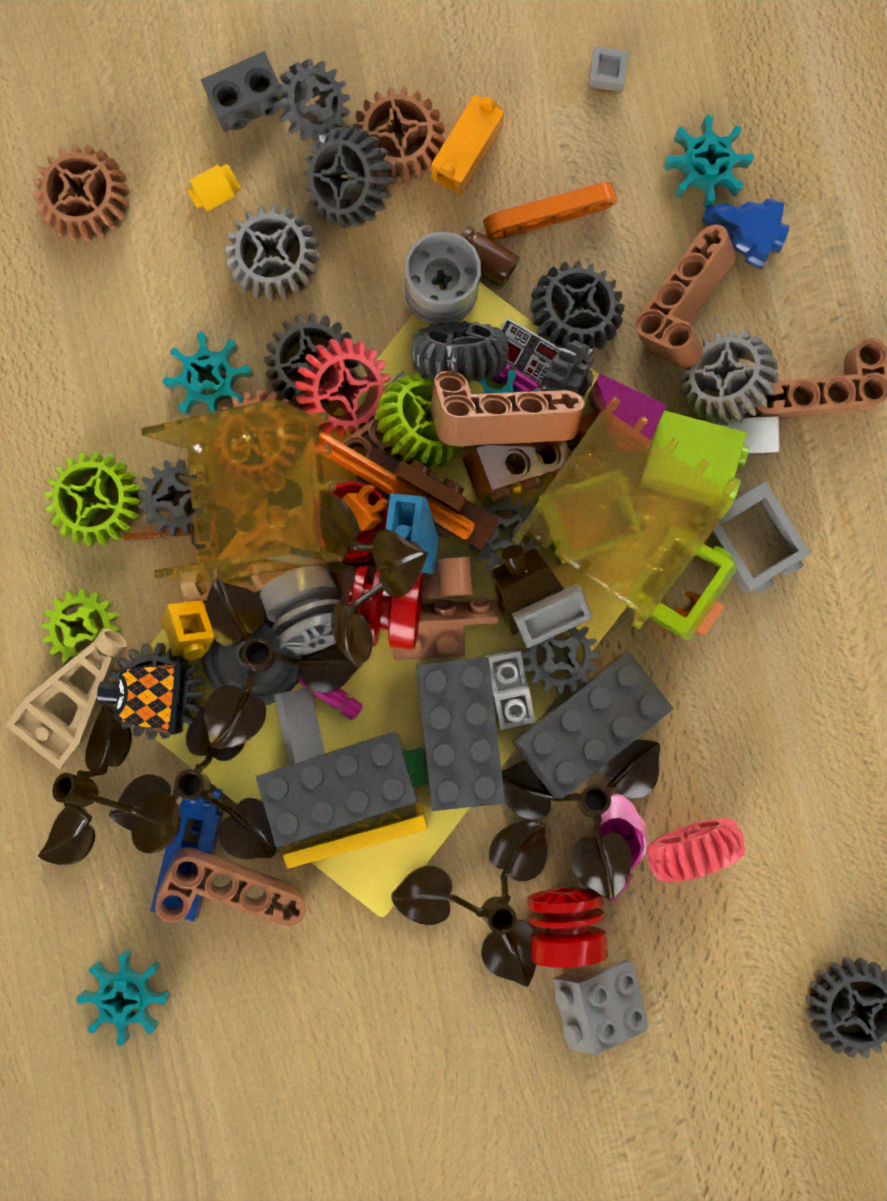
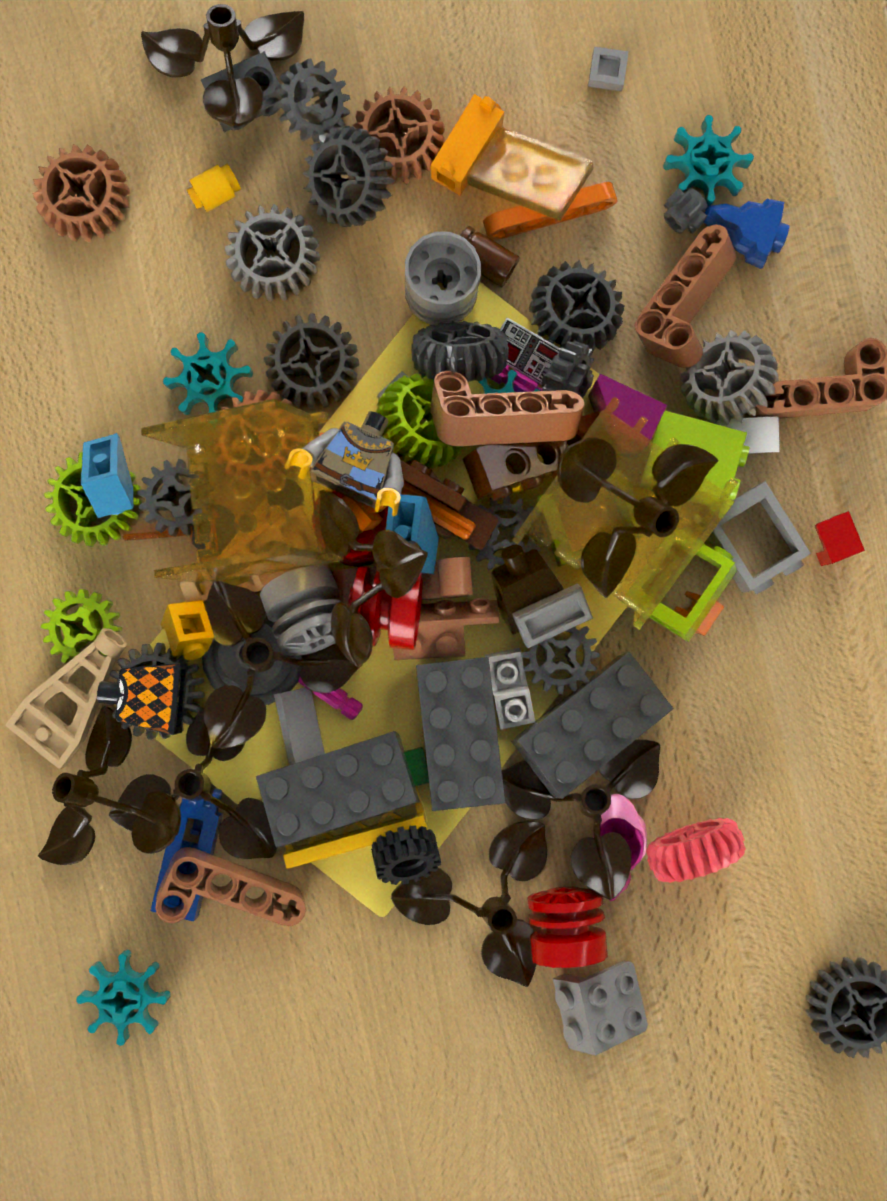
(106, 476): none -> dark azure slope
(230, 101): none -> dark brown plant
(354, 463): none -> torso
(372, 383): coral gear -> none
(405, 855): none -> black tyre
(530, 173): none -> clear yellow tile
(583, 472): none -> dark brown plant
(685, 210): none -> dark grey gear
(838, 539): none -> red panel

